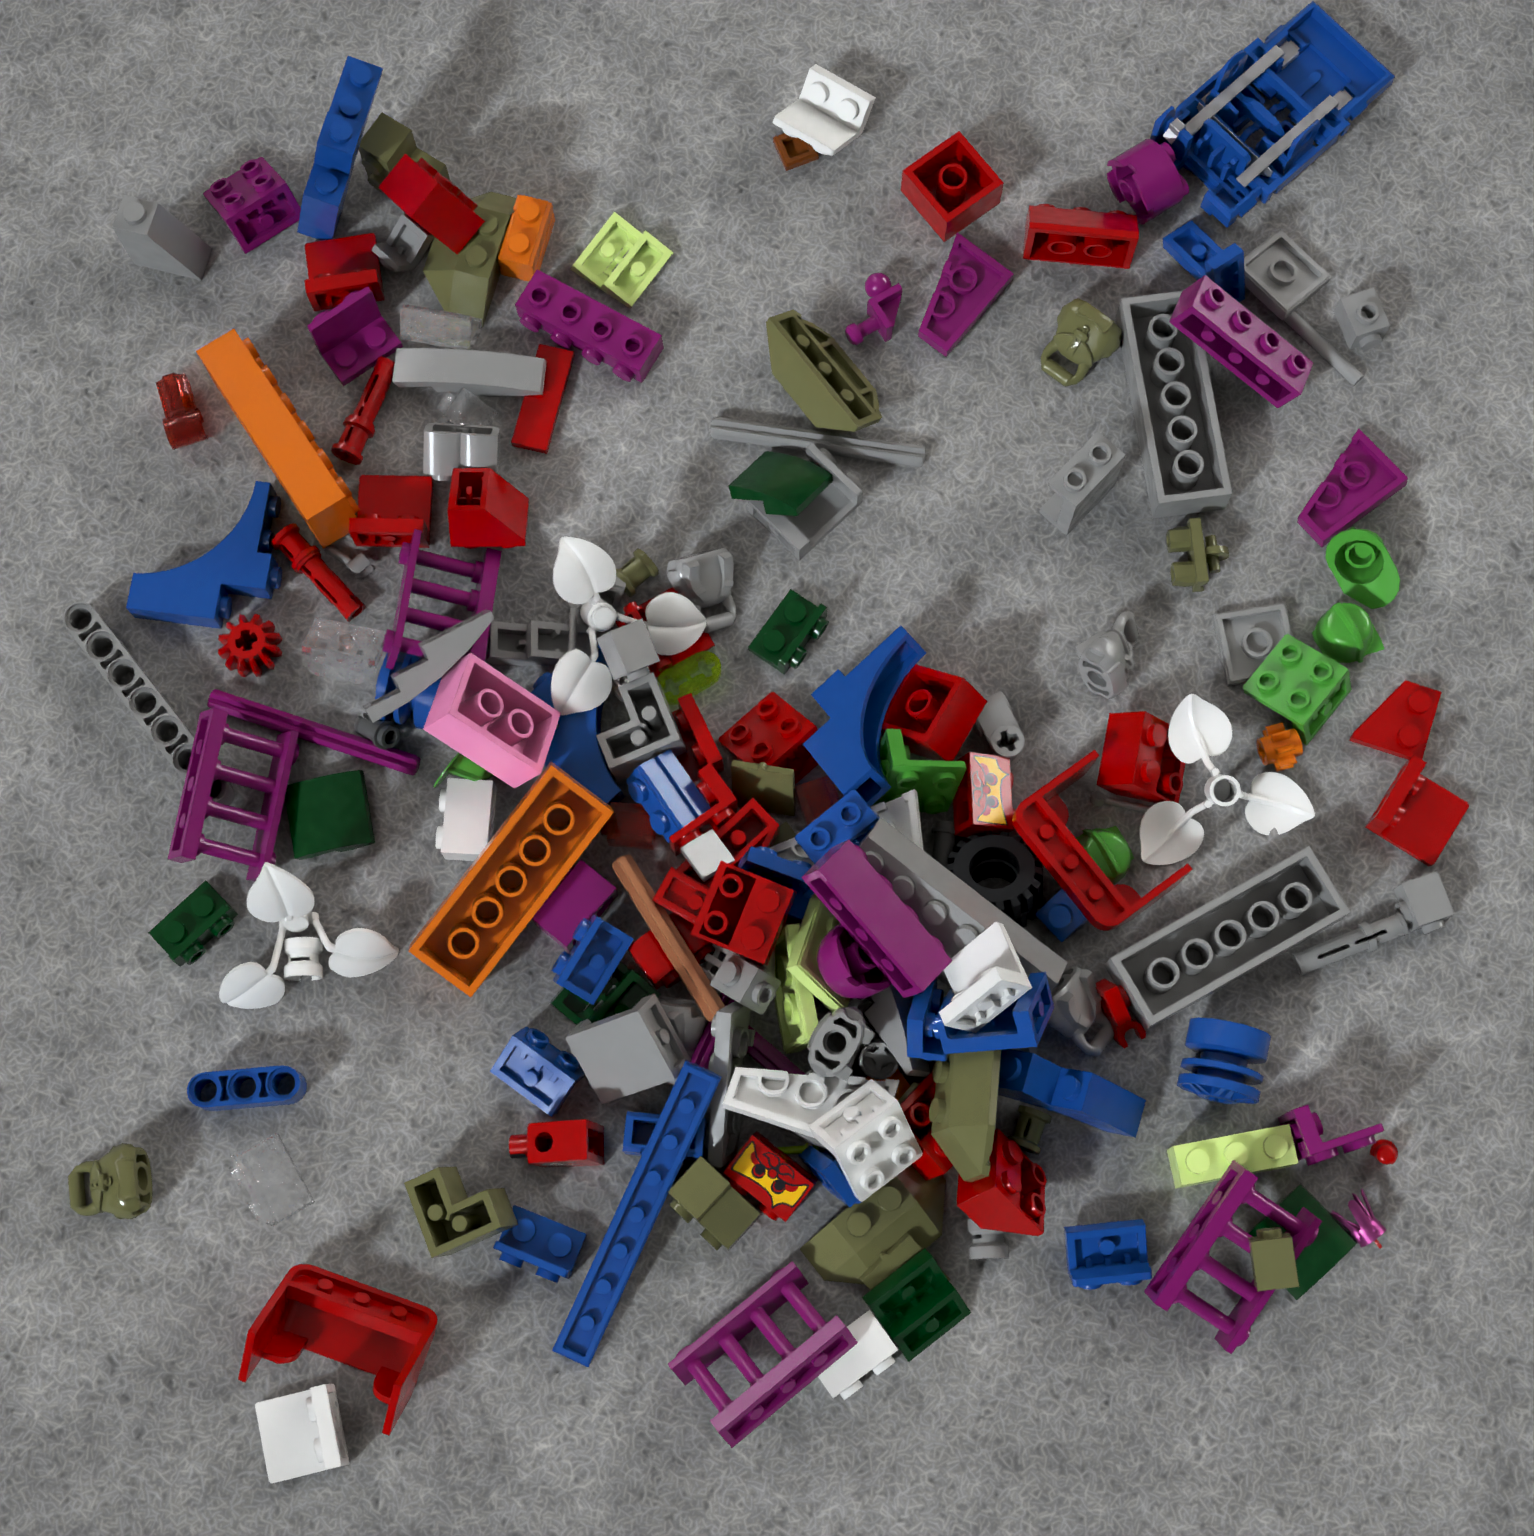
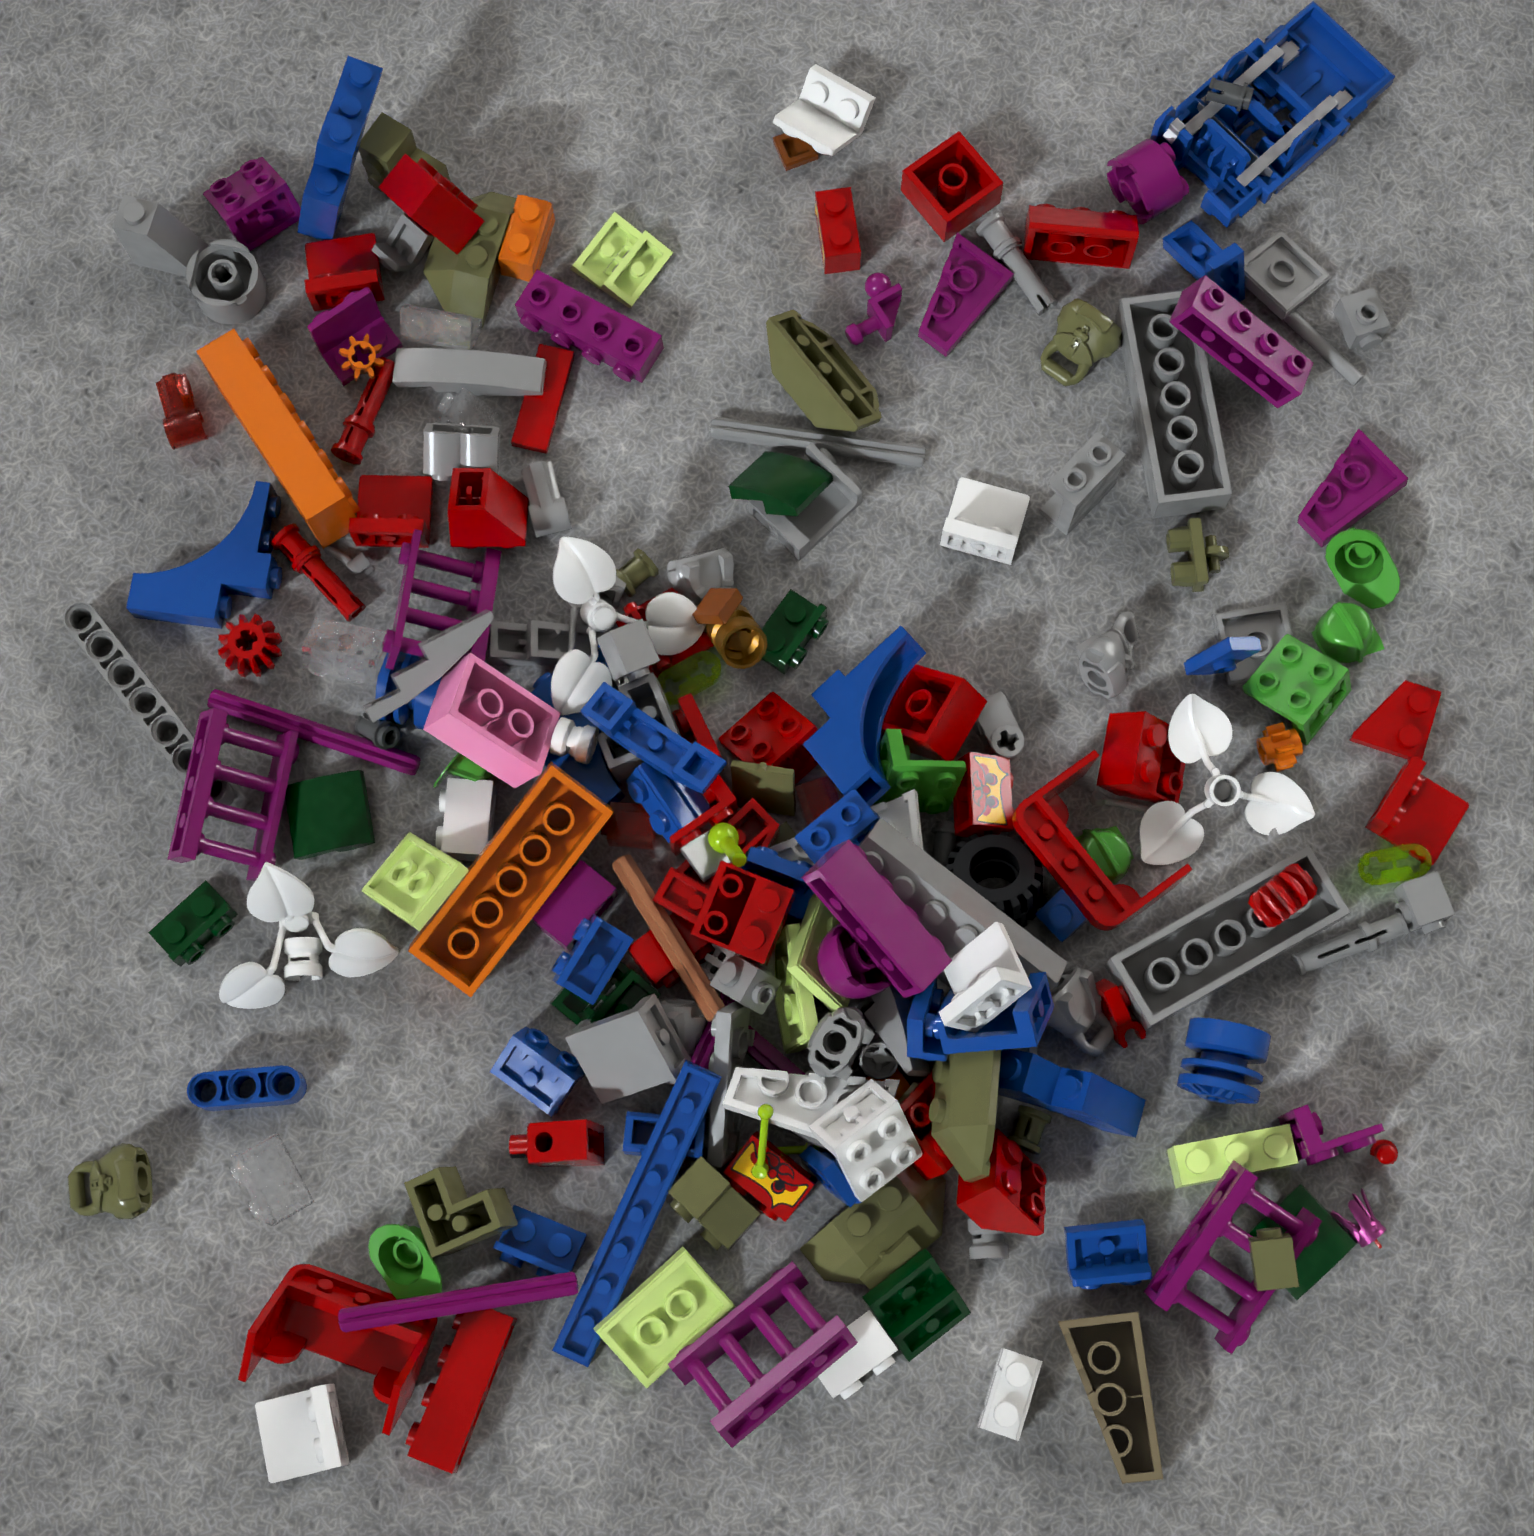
(227, 282): none -> light grey brick
(358, 367): none -> orange gear
(404, 1261): none -> bright green piece
(415, 881): none -> yellowish green tile
(458, 1301): none -> magenta axle
(461, 1388): none -> red brick
(546, 505): none -> light grey piece
(574, 740): none -> white wheel
(652, 741): none -> blue slope
(664, 1316): none -> yellowish green tile
(717, 606): none -> dark orange tile
(724, 839): none -> lime bar
(739, 640): none -> pearl gold wheel
(760, 1168): none -> lime hinge
(837, 230): none -> red brick
(984, 520): none -> white bracket
(1008, 250): none -> light grey pin
(1009, 1394): none -> white brick
(1116, 1380): none -> dark tan wedge
(1222, 656): none -> blue plate
(1232, 95): none -> dark grey pin
(1282, 895): none -> red gear
(1391, 854): none -> clear neon green beam

